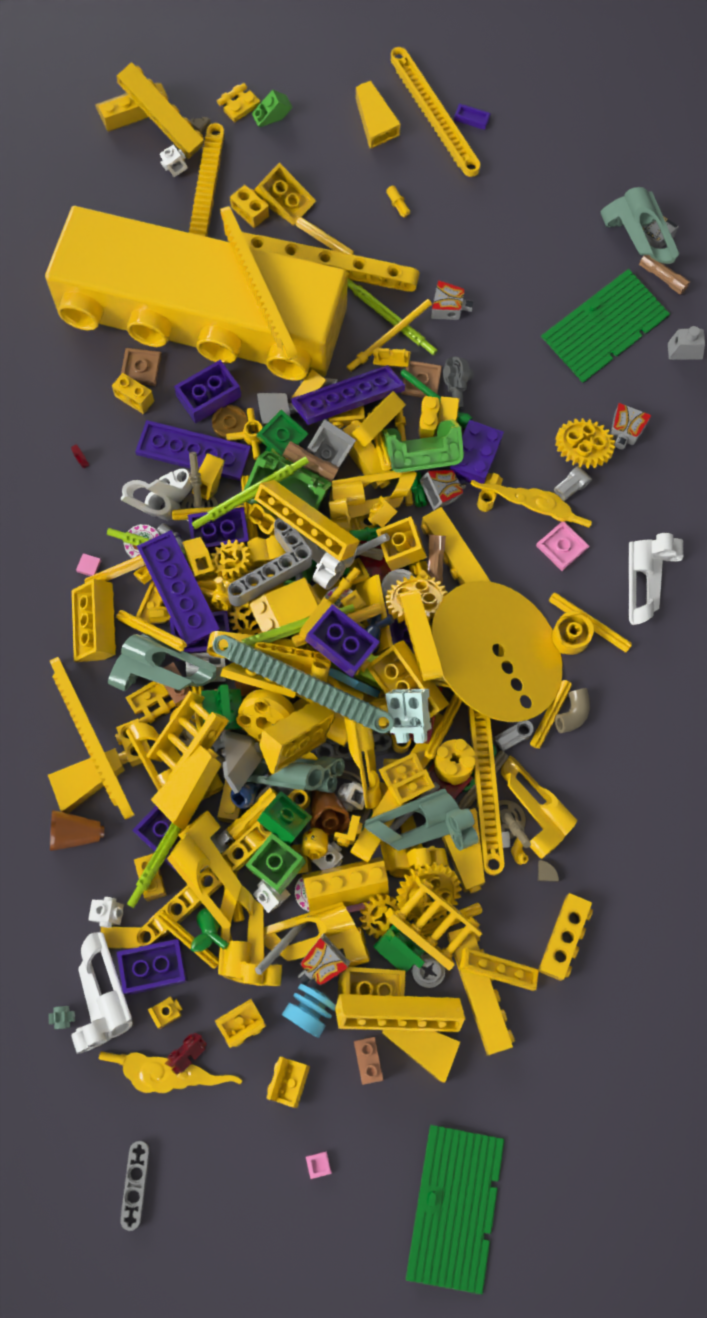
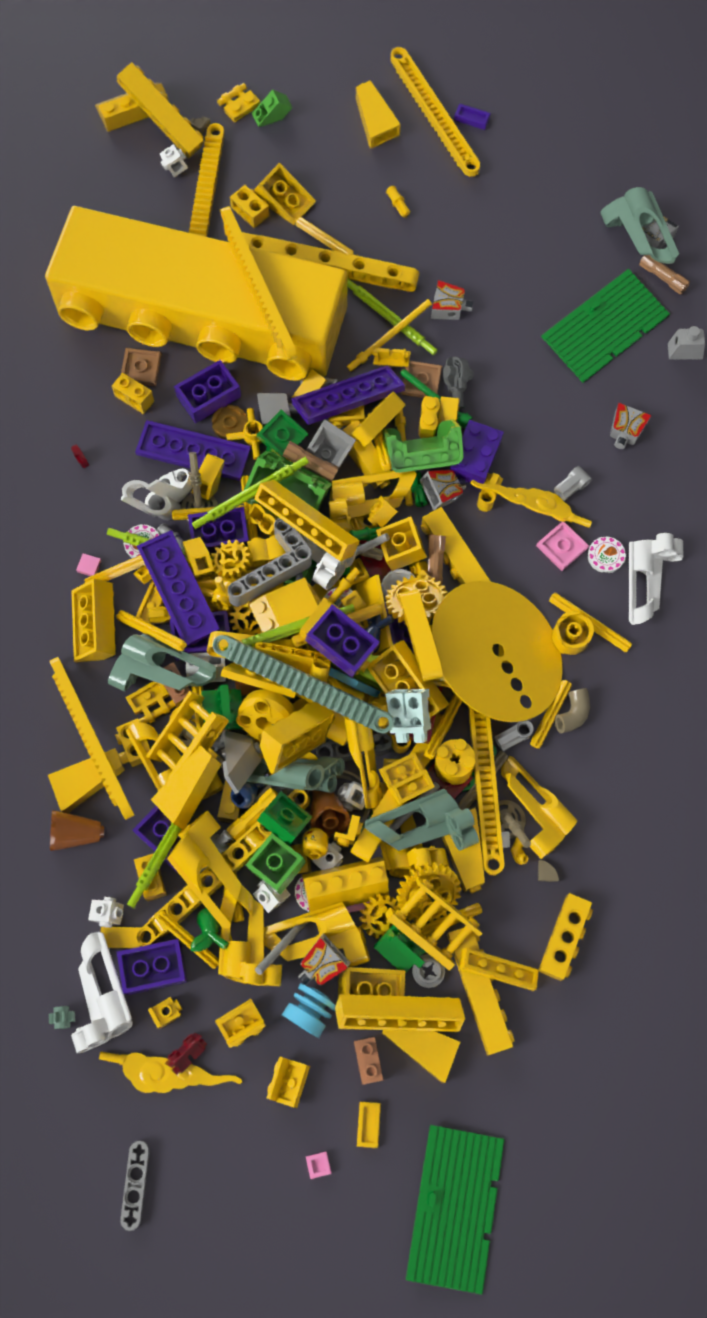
(368, 1124): none -> yellow tile
(585, 443): yellow gear -> none
(606, 554): none -> white tile

